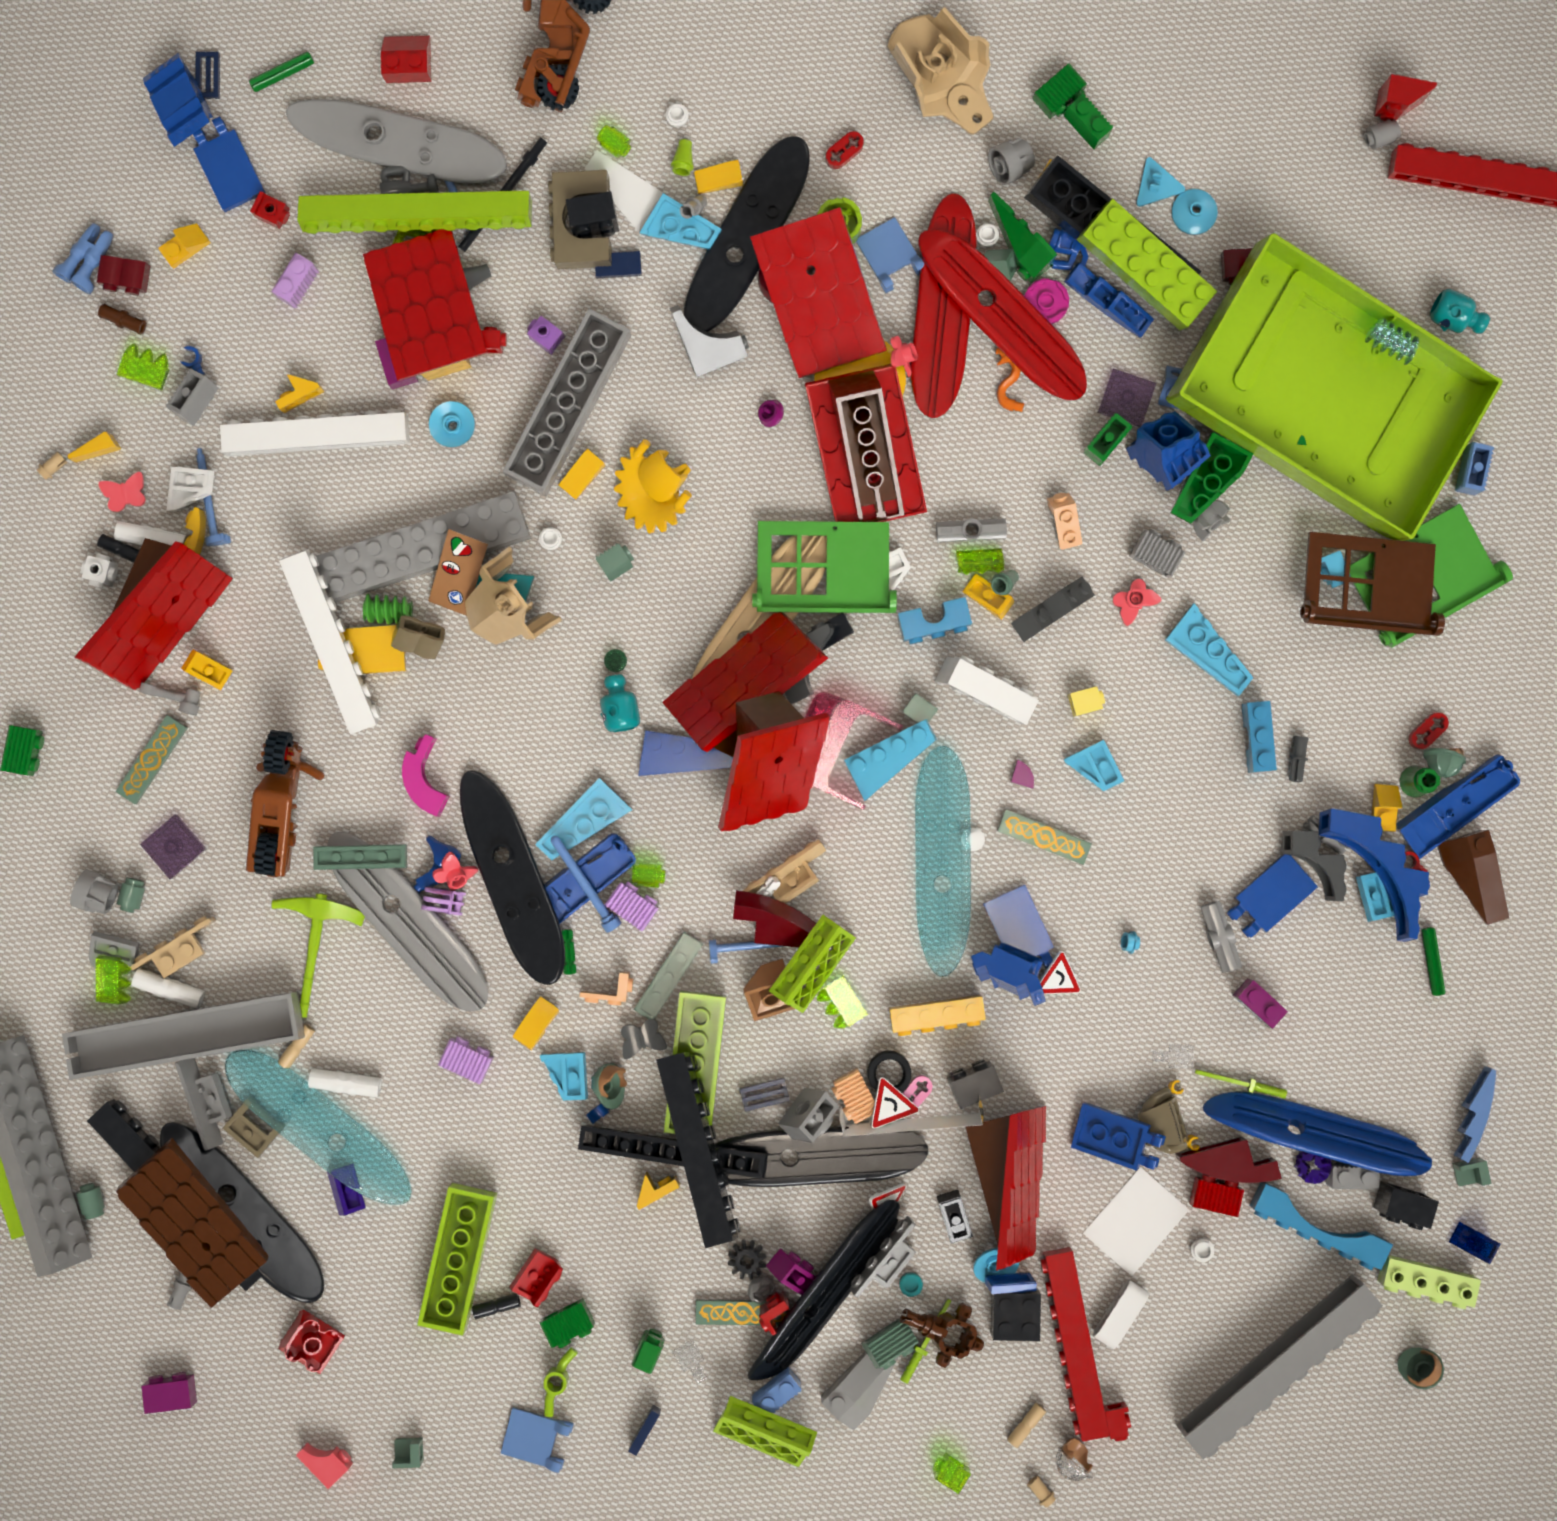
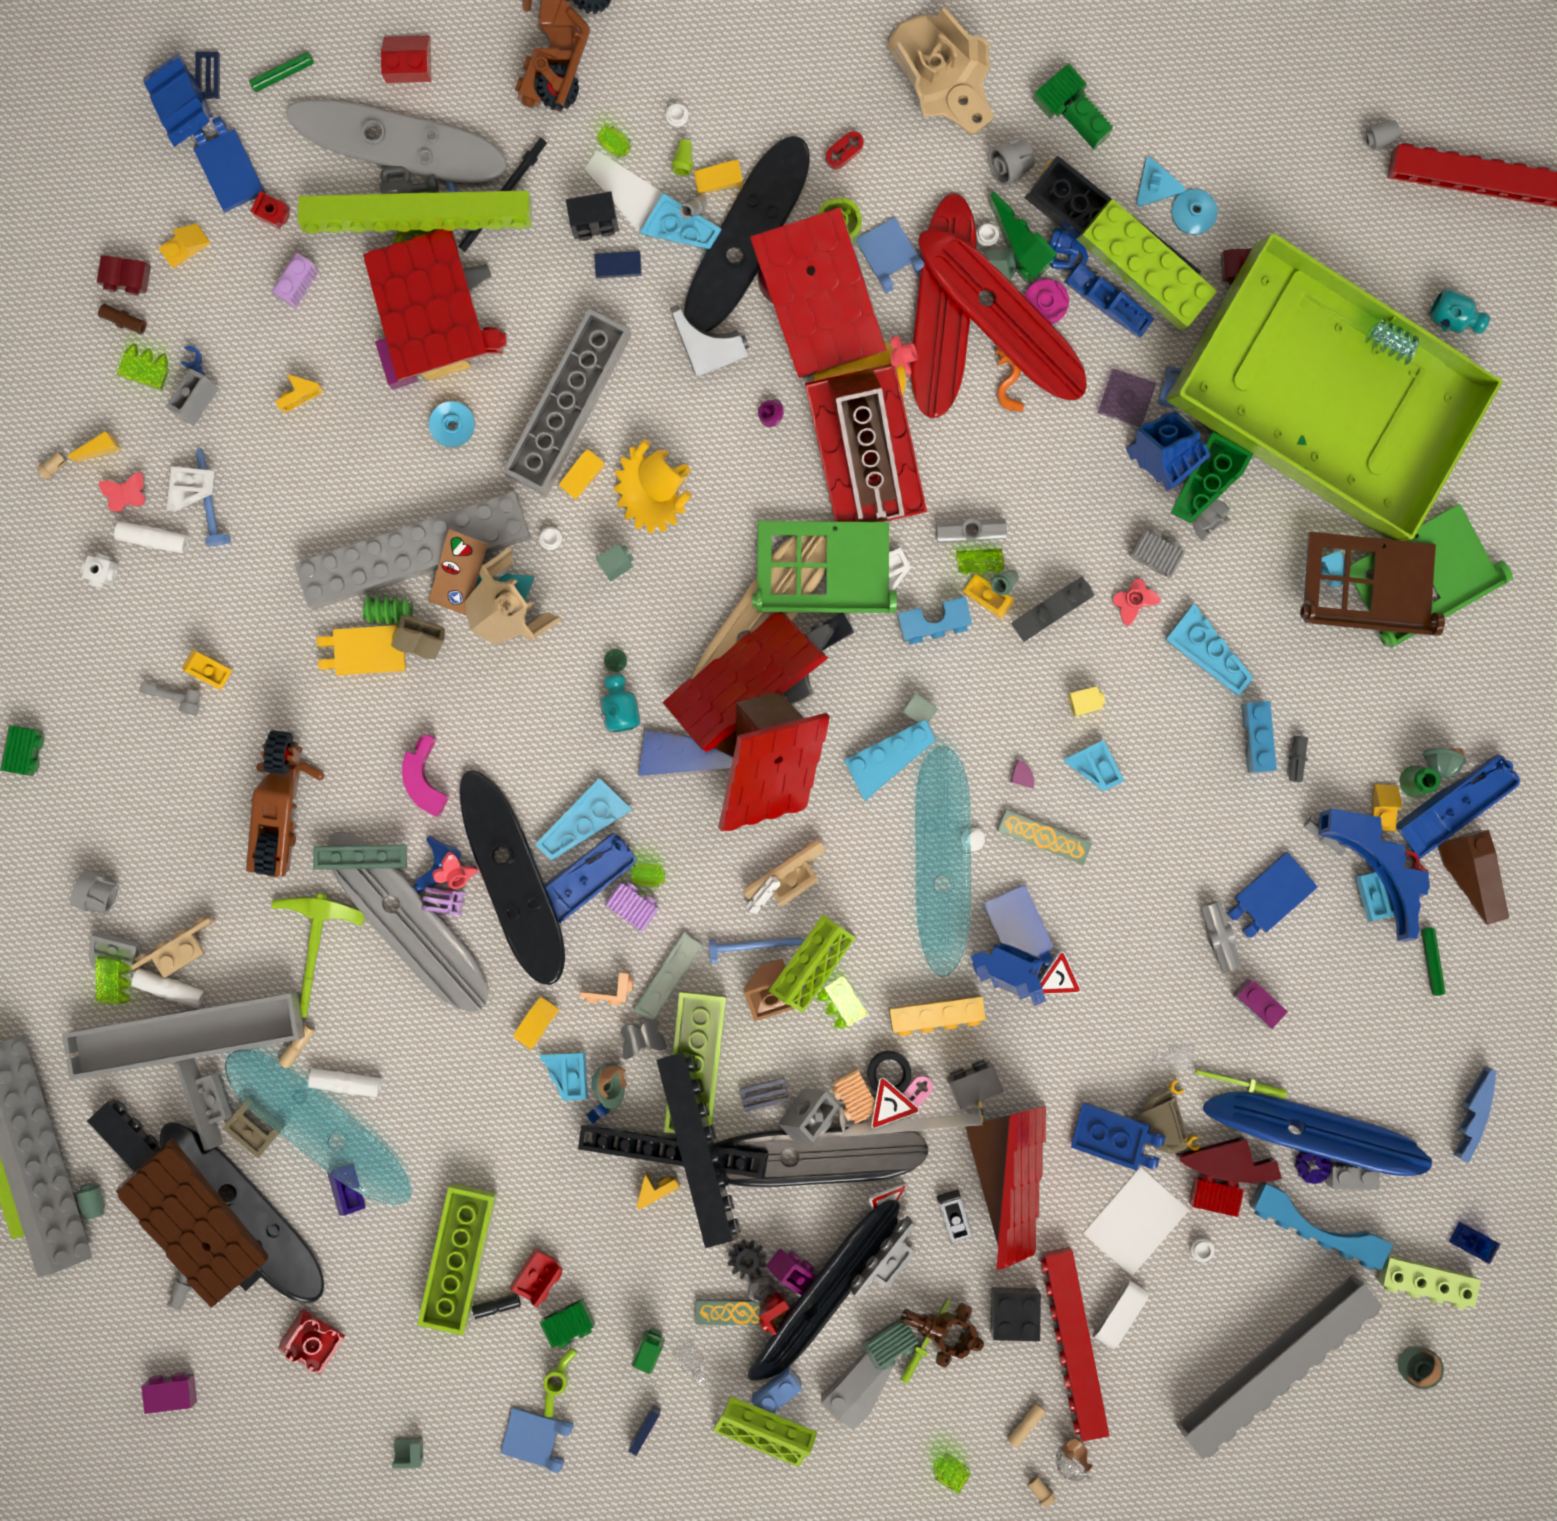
(86, 250): medium blue piece -> none
(117, 547): black piece -> none
(131, 895): sand green brick -> none
(151, 759): sand green tile -> none
(156, 607): red piece -> none
(173, 846): clear purple plate -> none
(197, 523): yellow slope -> none
(315, 433): white brick -> none
(325, 1465): coral arch -> none
(329, 641): white brick -> none
(466, 1060): lavender brick -> none
(545, 334): medium lavender brick -> none
(569, 250): dark tan arch -> none
(569, 967): green axle -> none
(609, 920): medium blue piece -> none
(774, 920): dark red slope -> none
(842, 716): clear pink windscreen -> none
(911, 1284): teal tile -> none
(986, 1265): medium azure dish -> none
(987, 689): white wedge -> none
(1010, 1283): blue tile -> none
(1066, 520): light nougat bracket -> none
(1107, 439): green brick -> none
(1118, 1421): red brick -> none
(1130, 942): medium azure plate -> none
(1328, 867): dark grey arch -> none
(1400, 96): red slope -> none
(1406, 1205): black brick -> none
(1432, 734): red beam -> none
(1473, 1172): sand green panel -> none
(1474, 468): medium blue brick -> none

